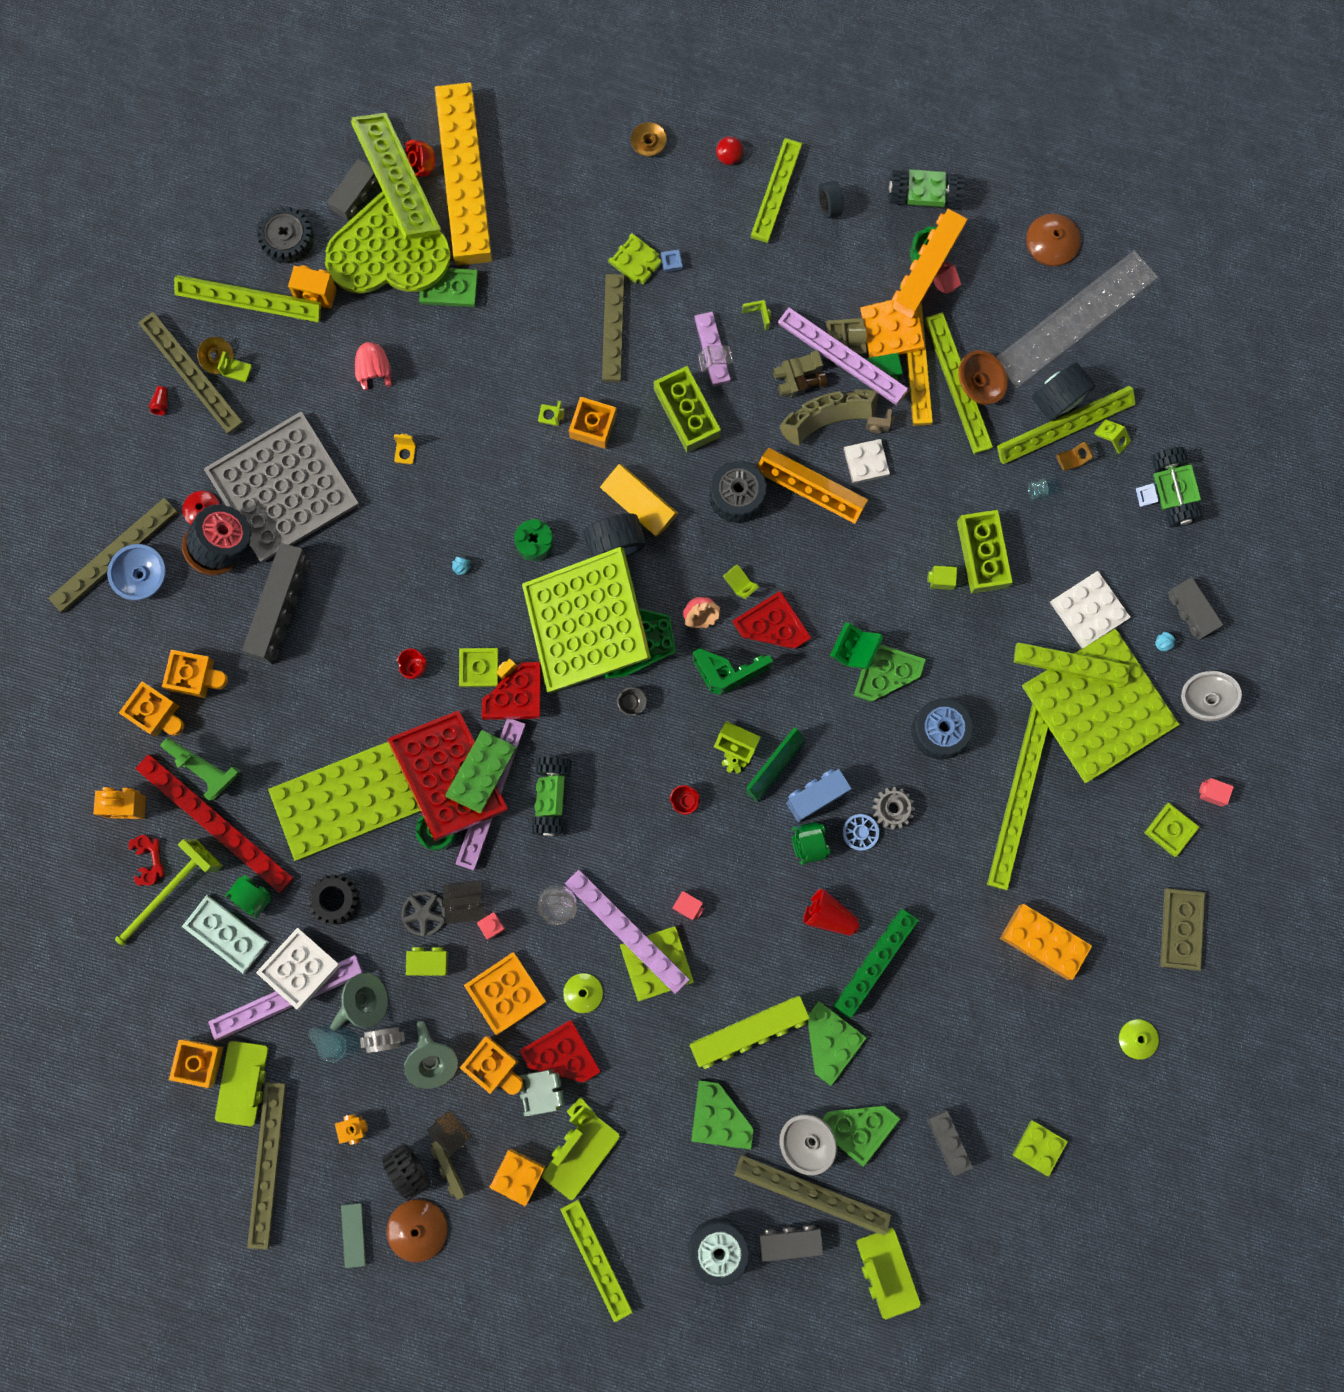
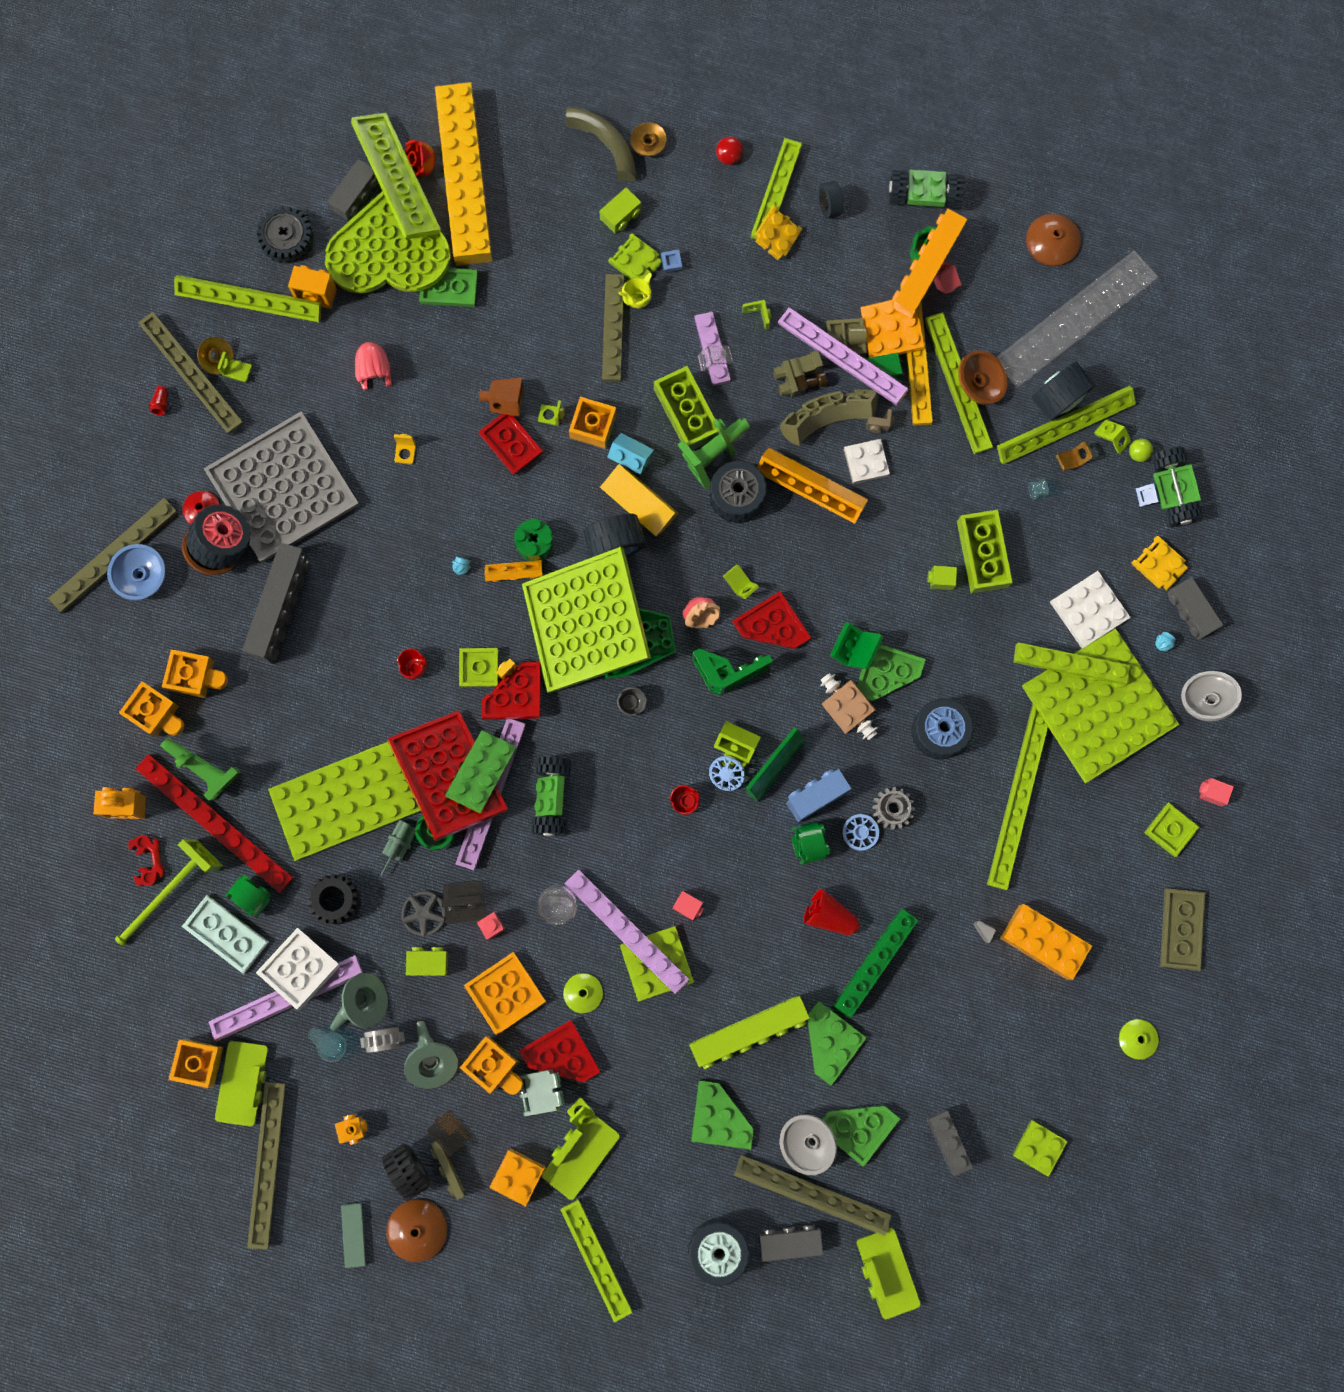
(399, 842): none -> sand green piece
(504, 396): none -> dark orange torso
(510, 443): none -> red plate
(513, 571): none -> light orange plate
(609, 135): none -> olive brick
(620, 210): none -> lime brick
(630, 453): none -> medium azure brick
(637, 292): none -> neon yellow hair
(704, 456): none -> bright green piece
(727, 773): none -> light blue wheel
(777, 233): none -> yellow plate
(848, 706): none -> medium nougat plate
(985, 931): none -> light grey slope
(1141, 450): none -> lime piece
(1161, 564): none -> yellow plate

